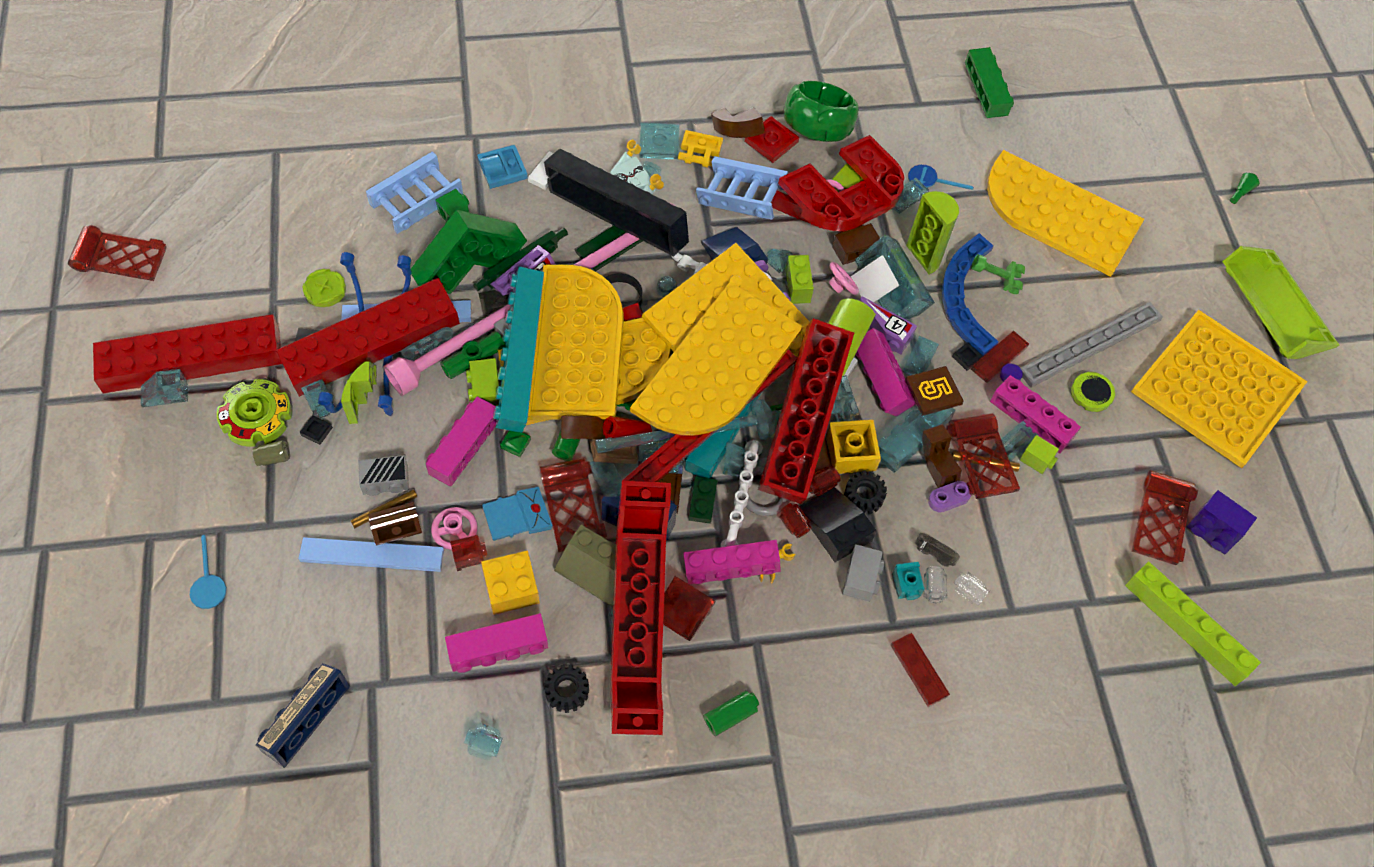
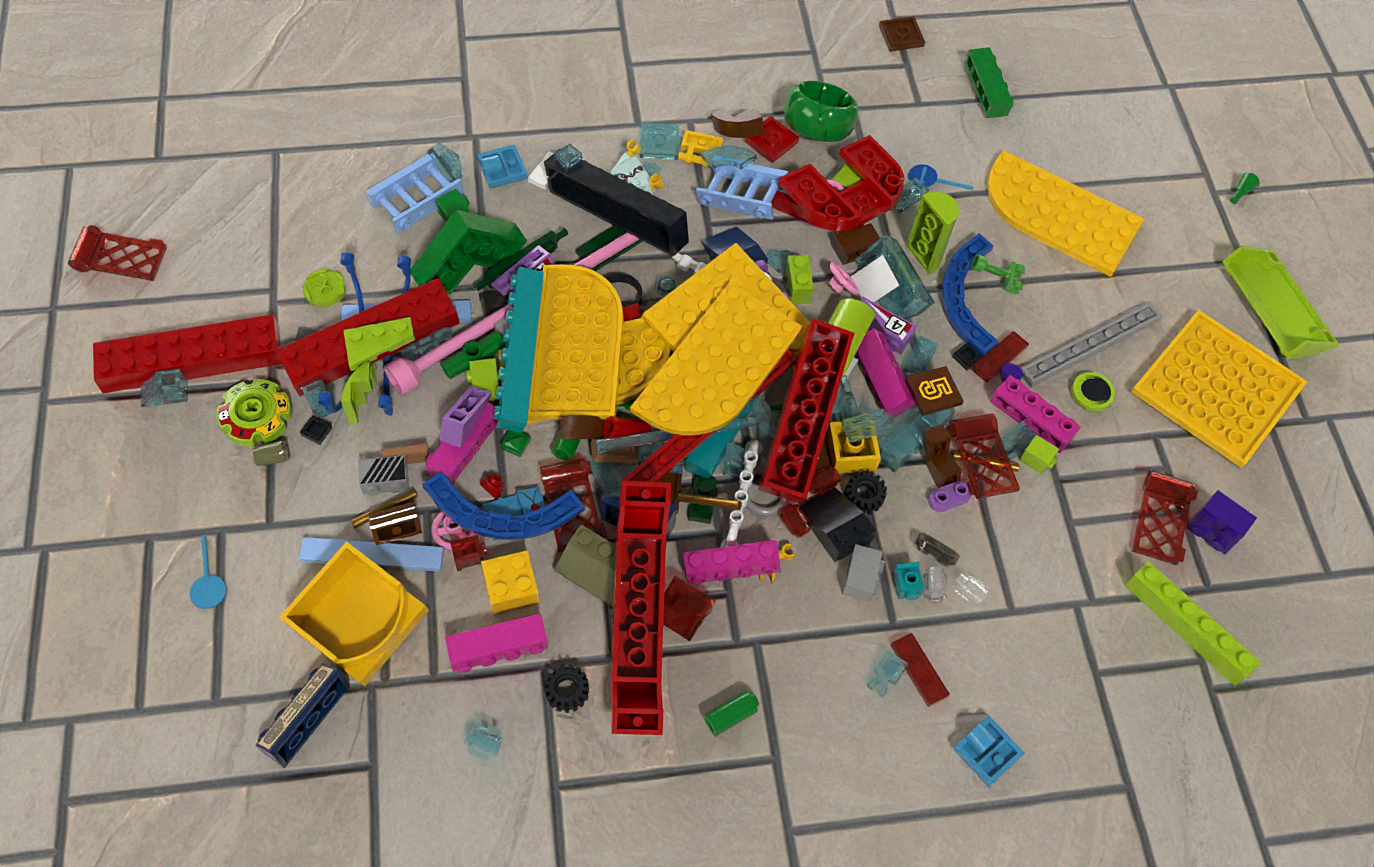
(354, 613): none -> yellow piece
(372, 340): none -> lime wing
(413, 453): none -> medium nougat tile
(446, 161): none -> clear light blue plate
(463, 416): none -> medium lavender slope
(493, 485): none -> red plate
(501, 525): none -> blue plate
(568, 155): none -> clear light blue tile
(709, 501): none -> pearl gold bar
(729, 155): none -> clear light blue tile
(881, 418): none -> clear light blue tile
(889, 671): none -> clear light blue plate
(902, 33): none -> reddish brown tile
(988, 751): none -> dark azure plate

